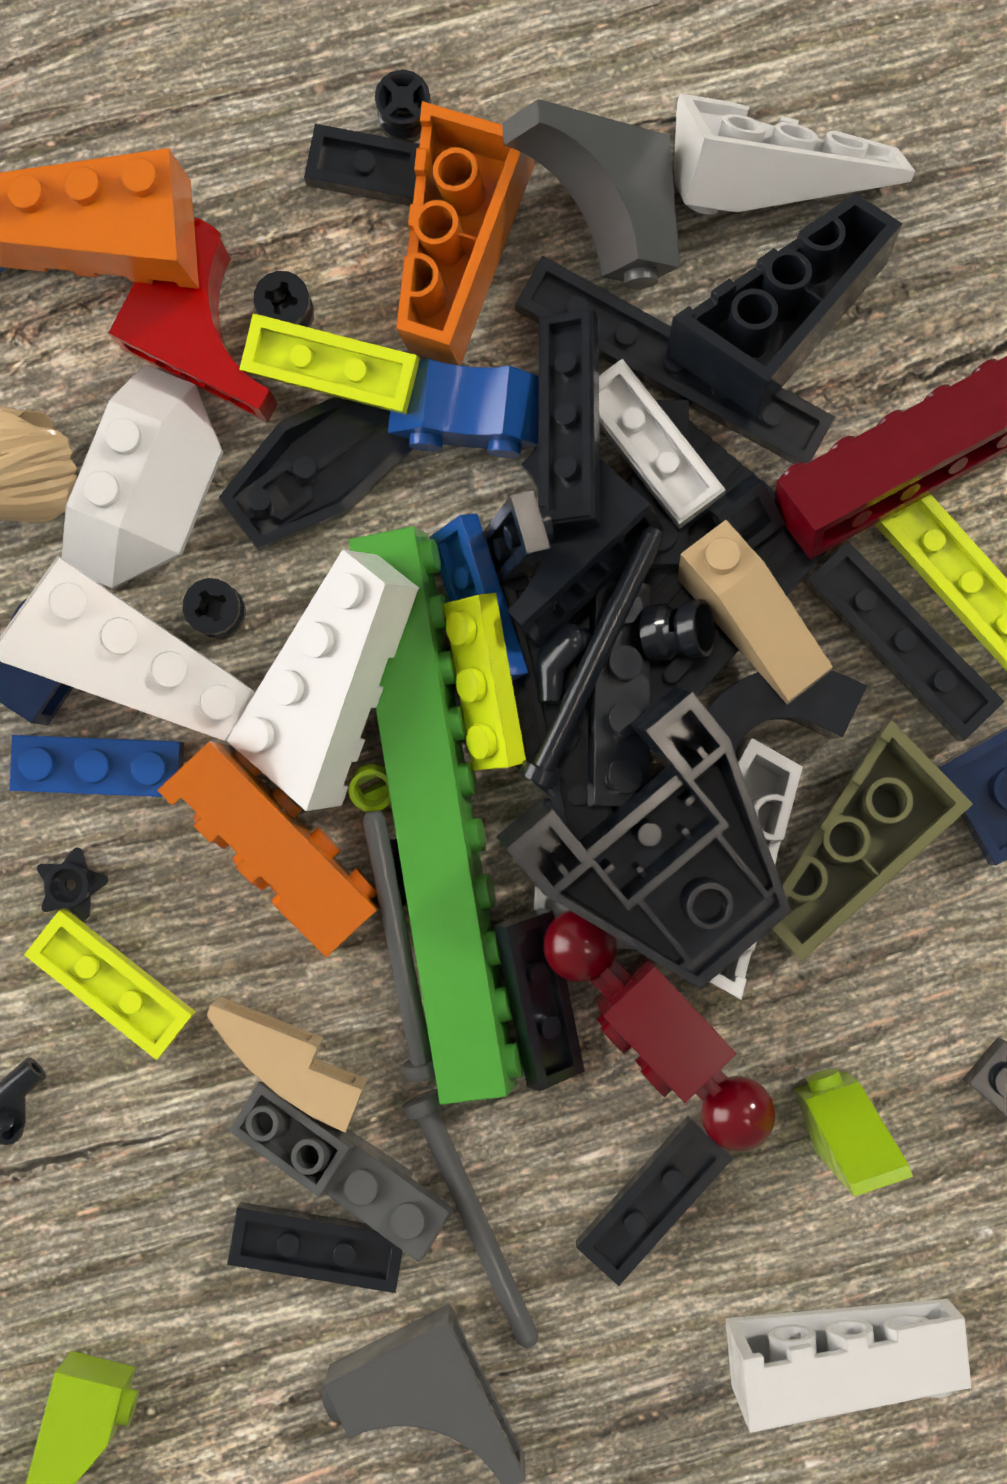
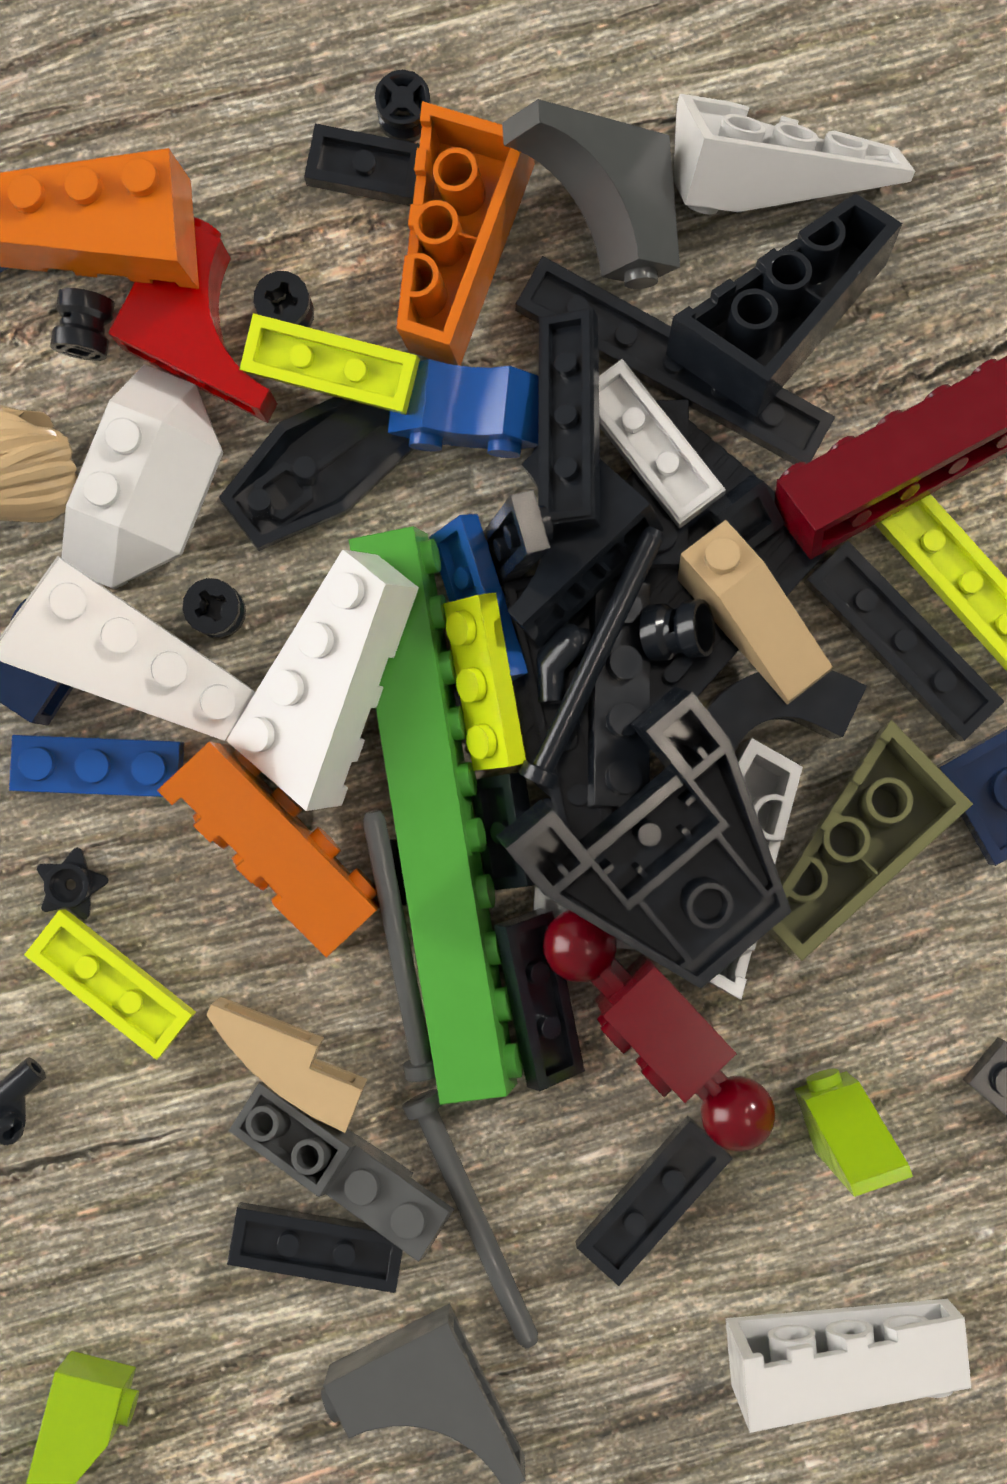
(82, 324): none -> black wheel
(375, 796): lime hinge -> none
(498, 805): none -> black plate

